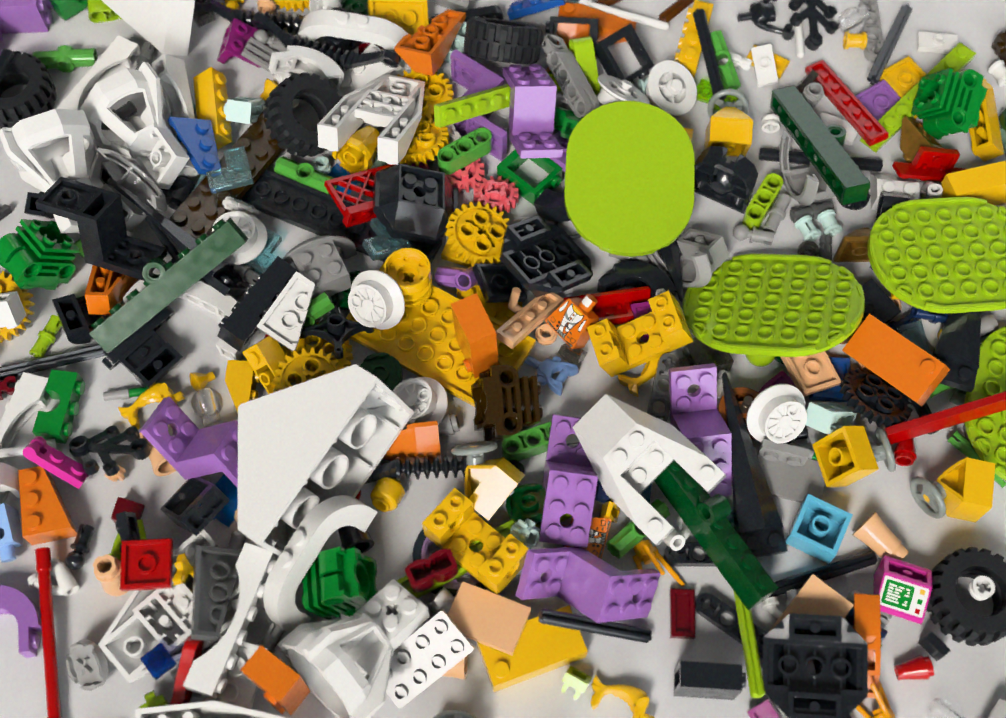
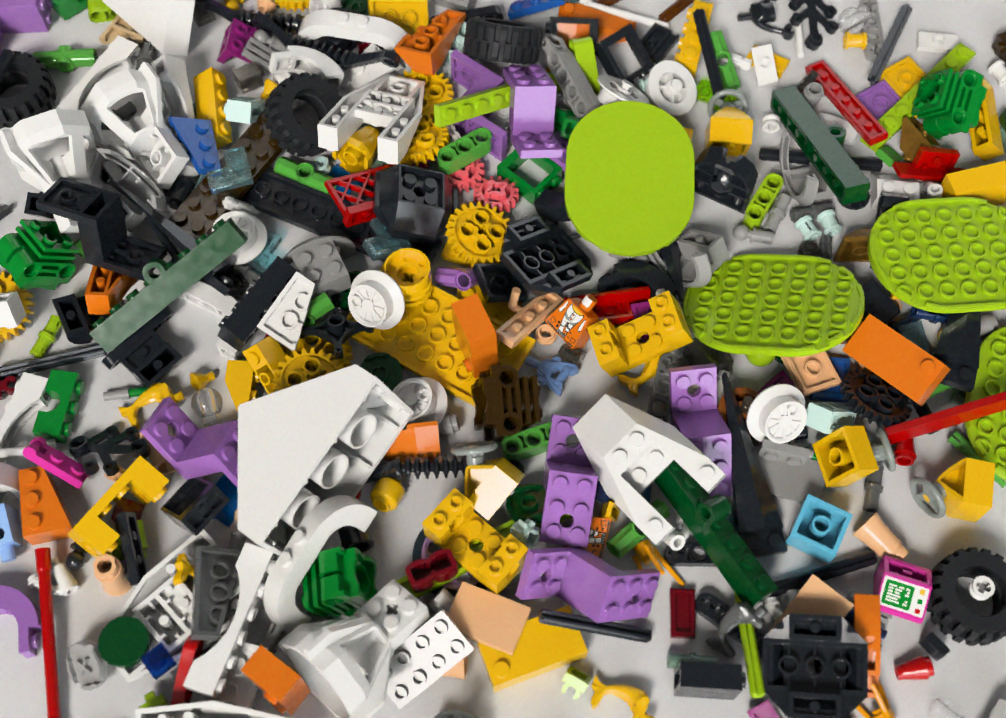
(123, 29): none -> tan wing
(124, 642): none -> dark green tile
(140, 480): none -> yellow plate
(146, 564): red plate -> none
(248, 77): none -> clear smoke brick
(659, 42): none -> black plate
(674, 659): none -> sand green pin
(737, 614): none -> dark grey animal
(873, 489): none -> dark grey pin
(888, 155): none -> bright green tile

